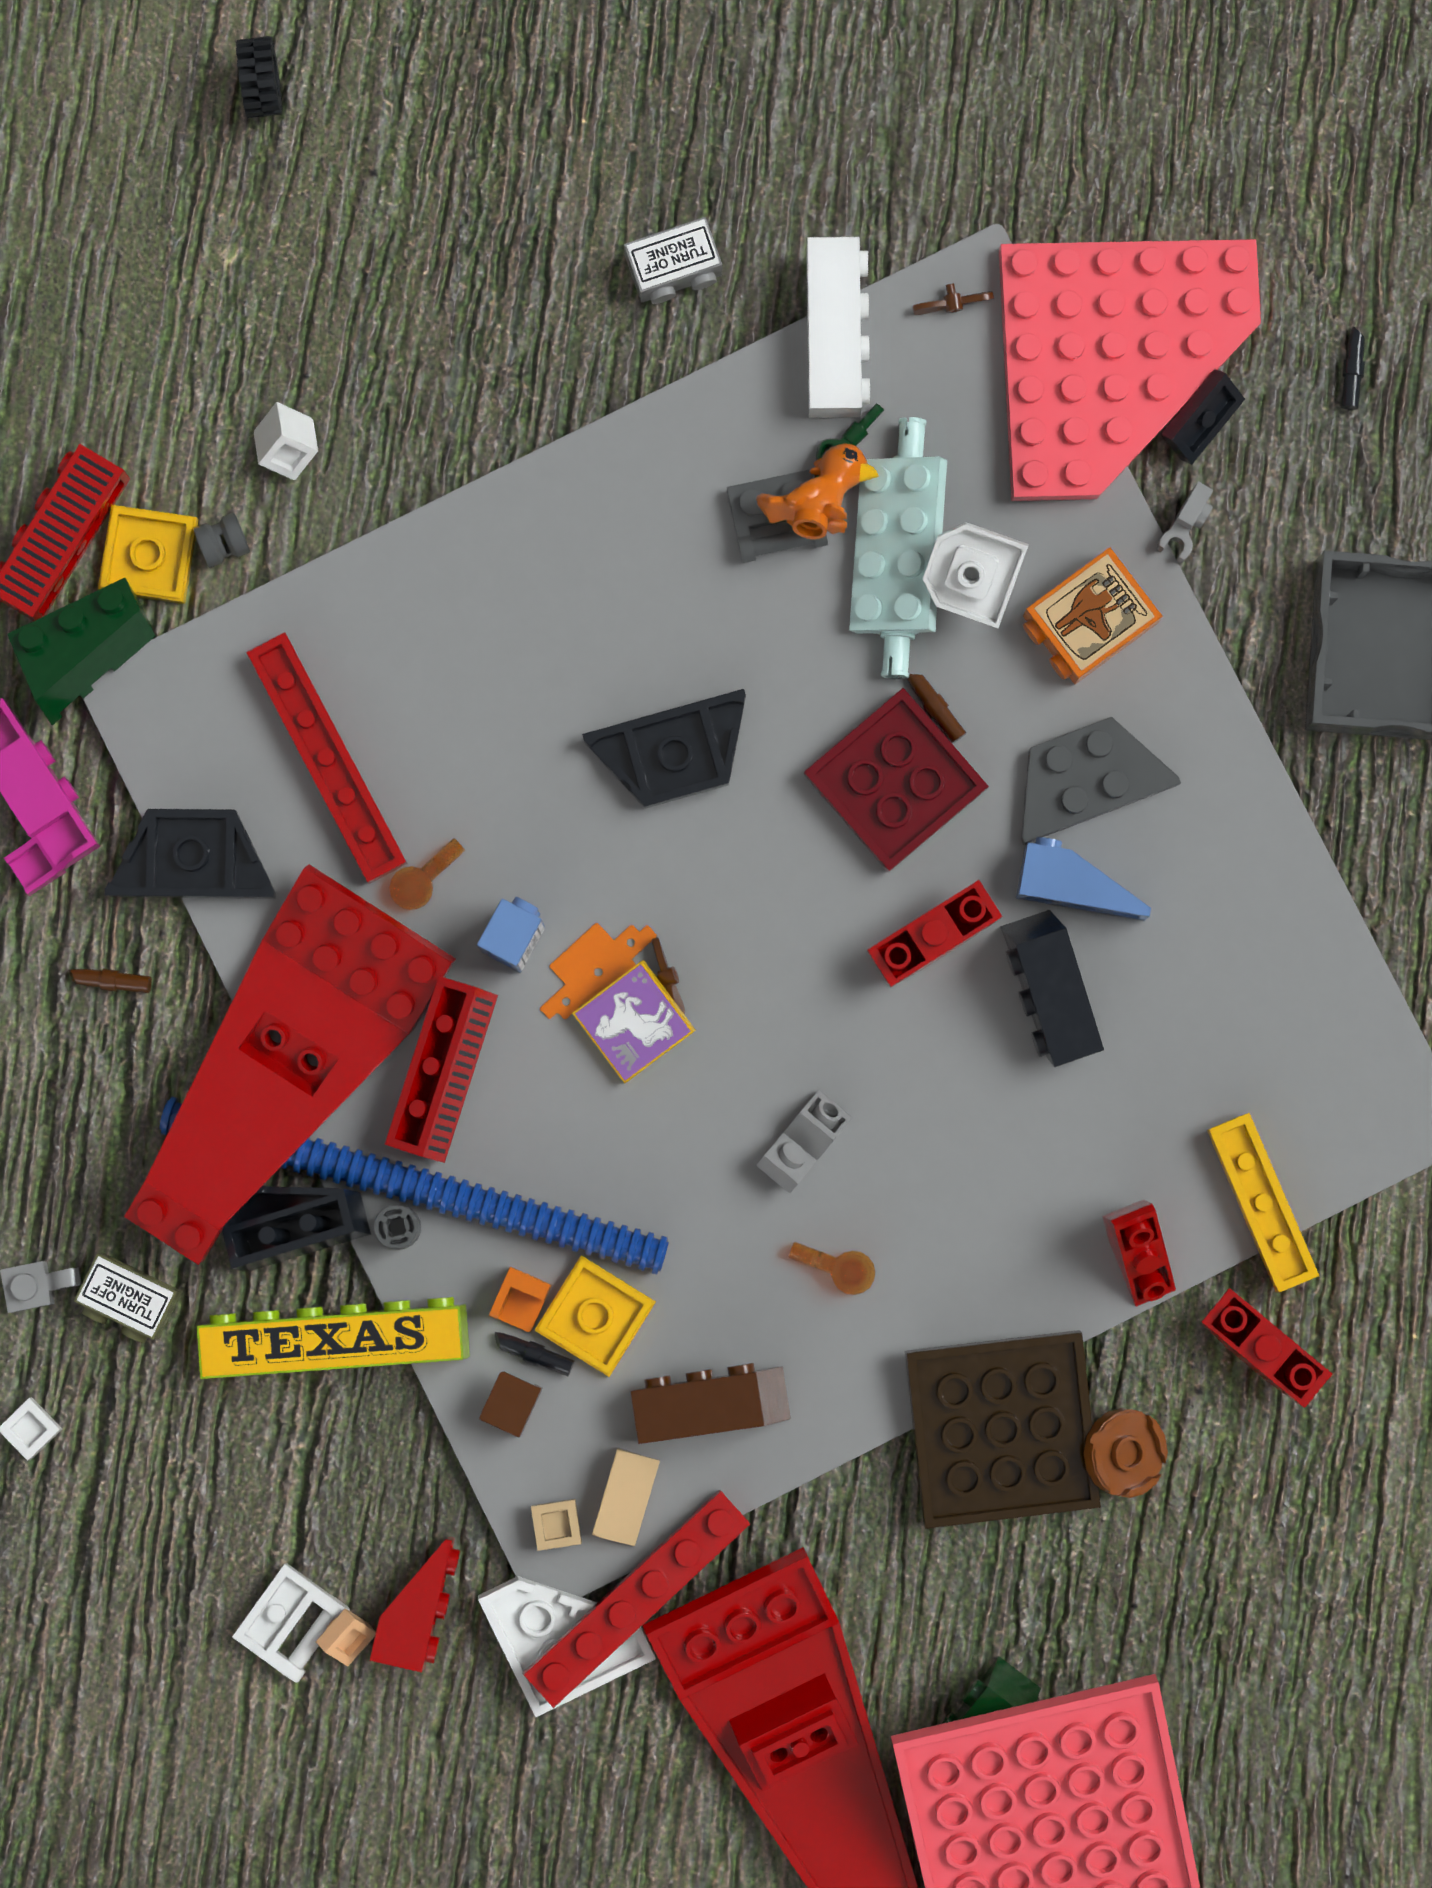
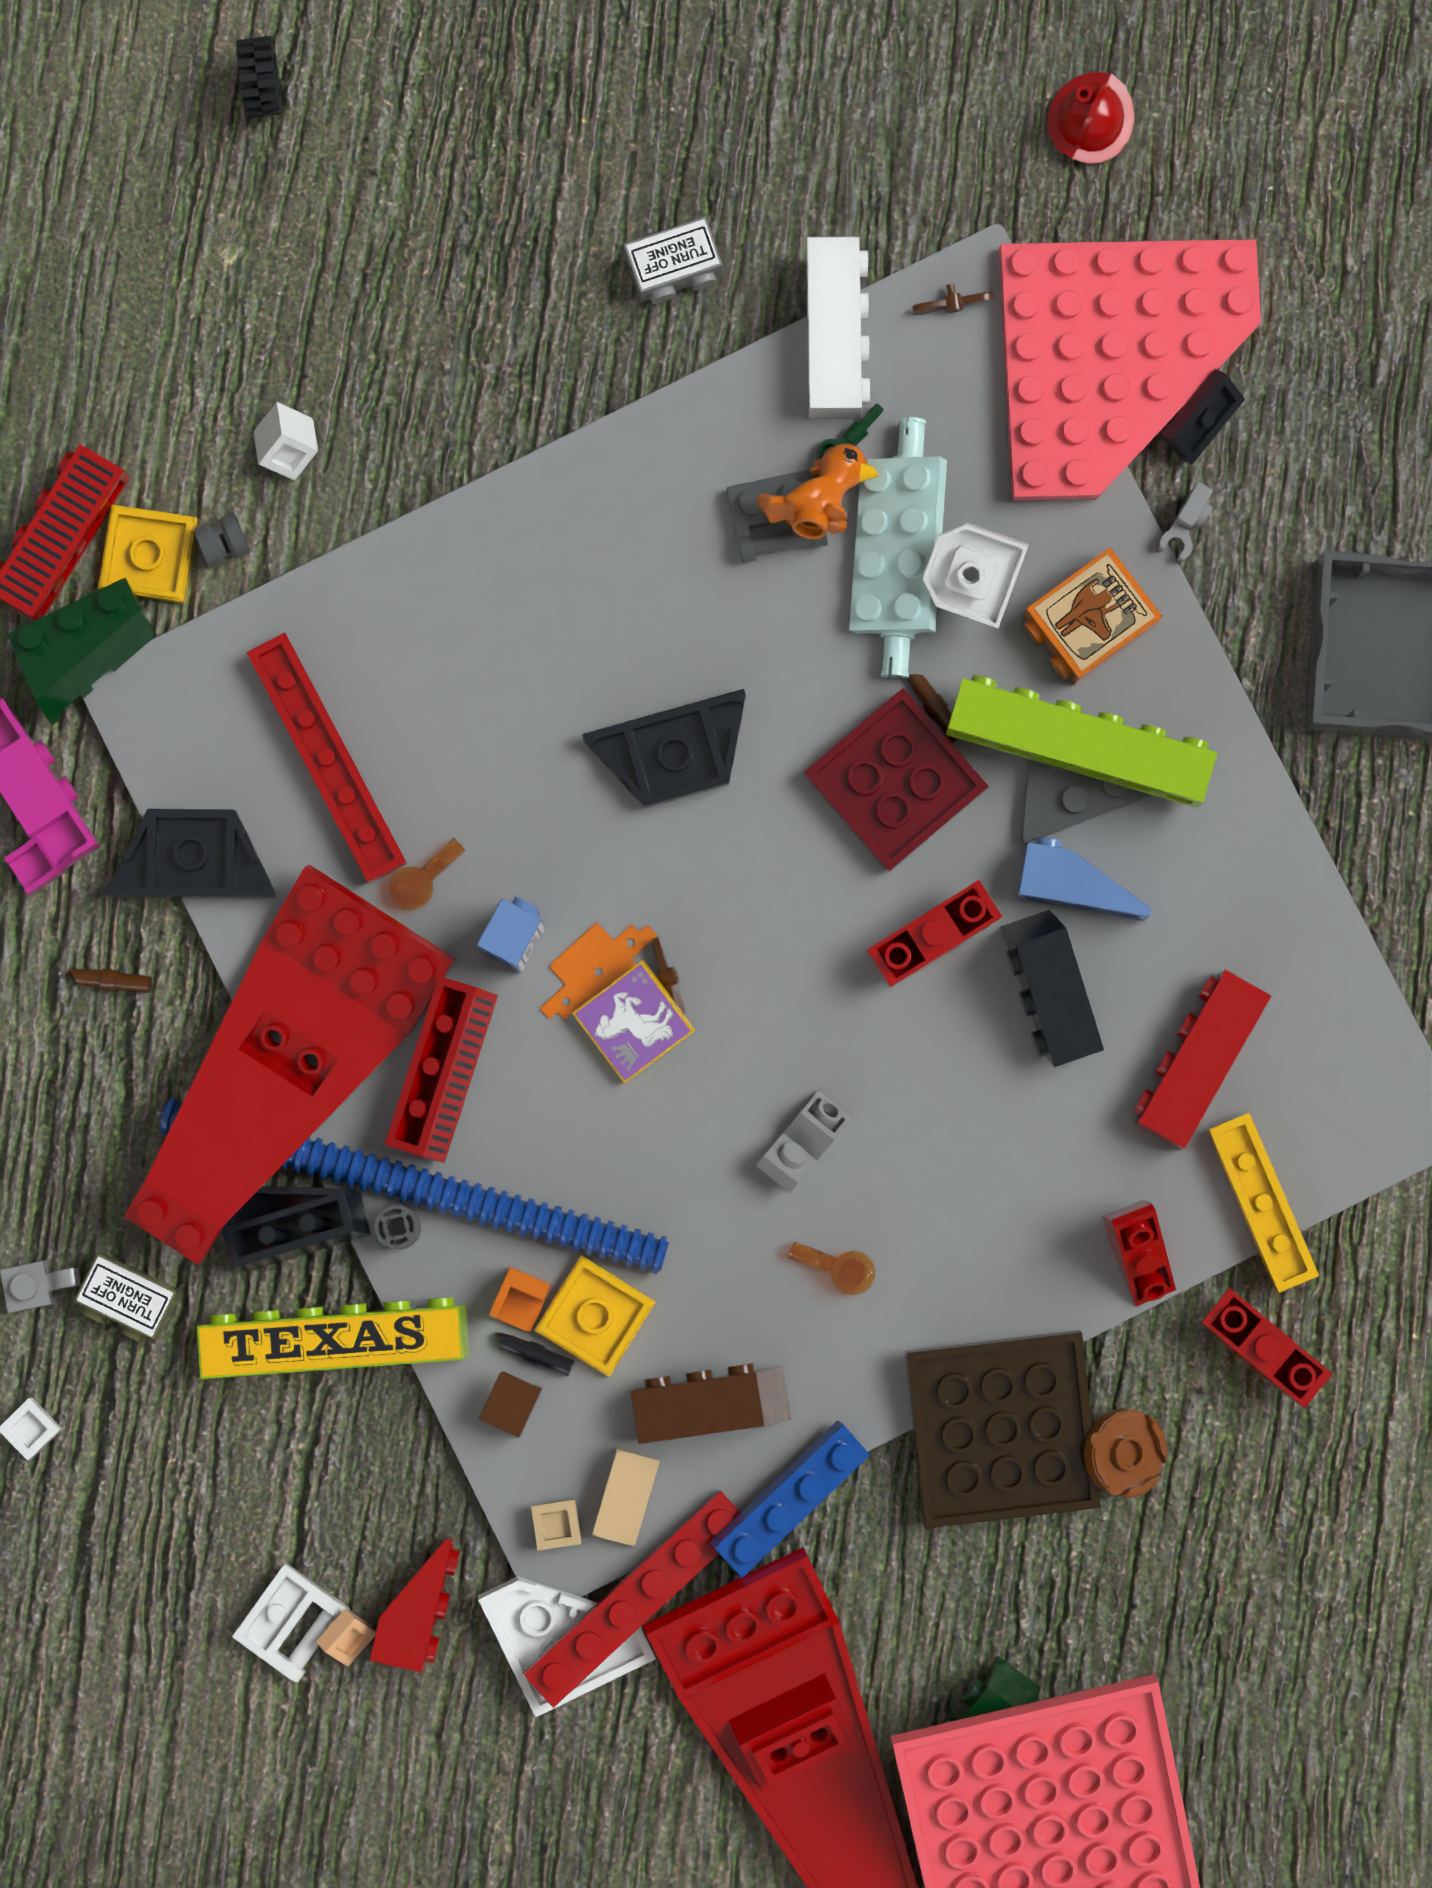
(789, 1499): none -> blue plate
(1082, 742): none -> lime brick
(1091, 117): none -> red helmet
(1201, 1059): none -> red brick
(1353, 370): black piece -> none

